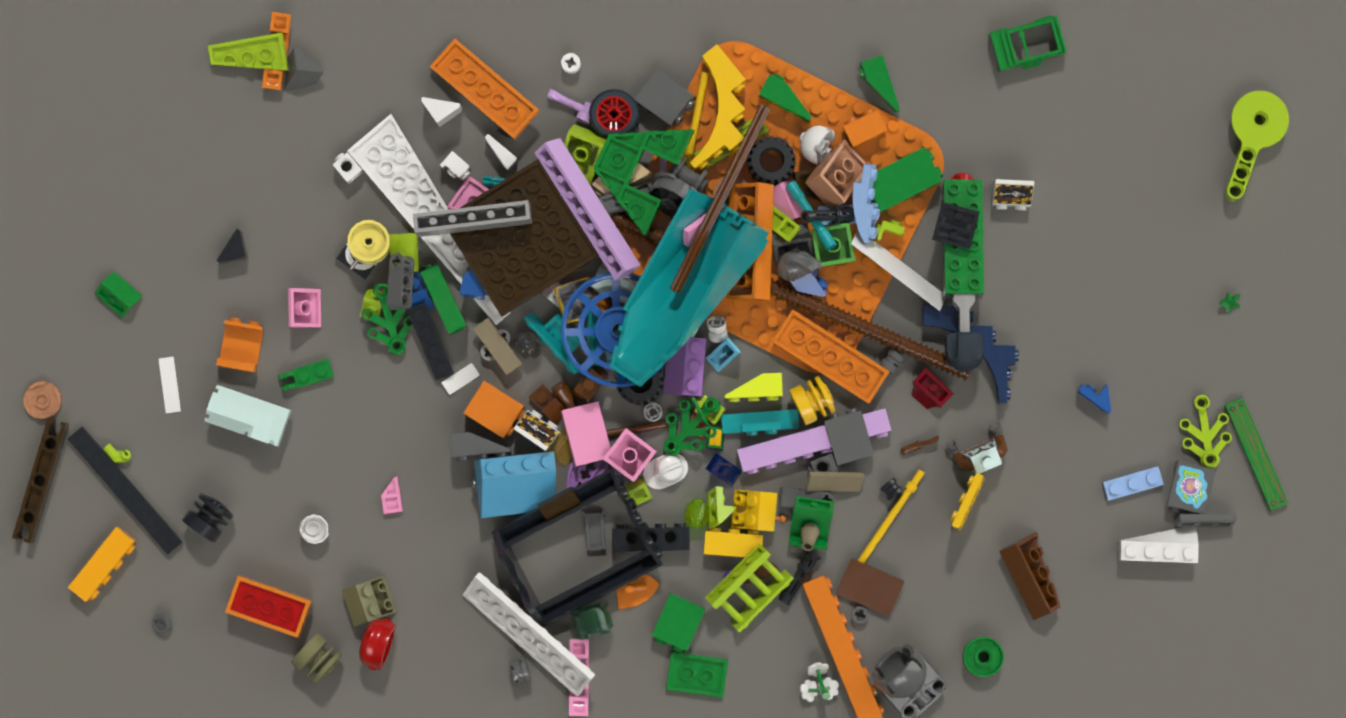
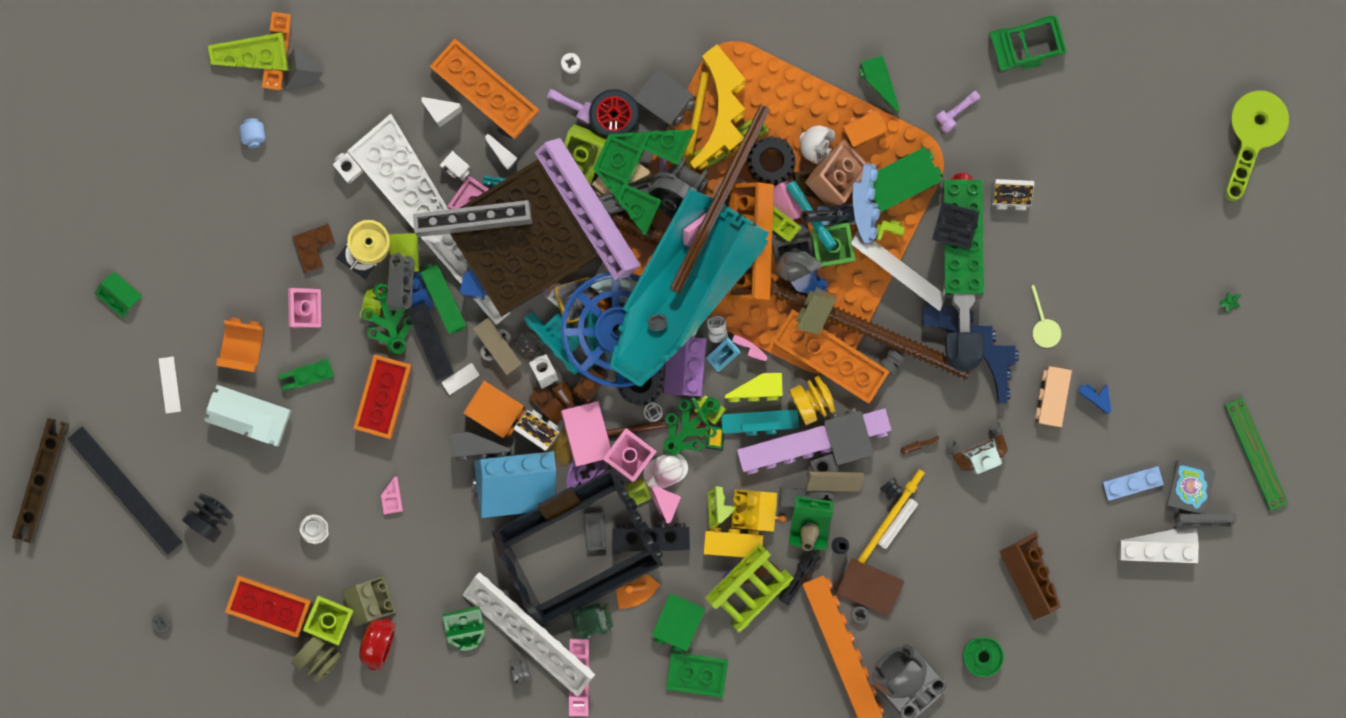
(42, 400): nougat tile -> none
(102, 564): light orange brick -> none
(117, 456): lime arm -> none
(234, 249): black slope -> none
(252, 132): none -> light blue head
(308, 244): none -> reddish brown plate
(328, 620): none -> lime slope
(383, 397): none -> red brick
(464, 628): none -> green slope
(547, 377): none -> white brick
(657, 322): none -> dark grey tile
(665, 502): none -> bright pink slope
(696, 513): clear neon green head -> none
(723, 469): clear blue slope -> none
(754, 351): none -> bright pink slope
(781, 95): green slope -> none
(817, 311): none -> olive slope
(827, 687): white plant -> none
(835, 545): none -> black pin
(898, 523): none -> white axle
(930, 390): dark red slope -> none
(946, 119): none -> lavender brick
(967, 501): yellow plate -> none
(1045, 332): none -> yellowish green piece
(1053, 396): none -> light nougat brick
(1205, 434): lime plant -> none

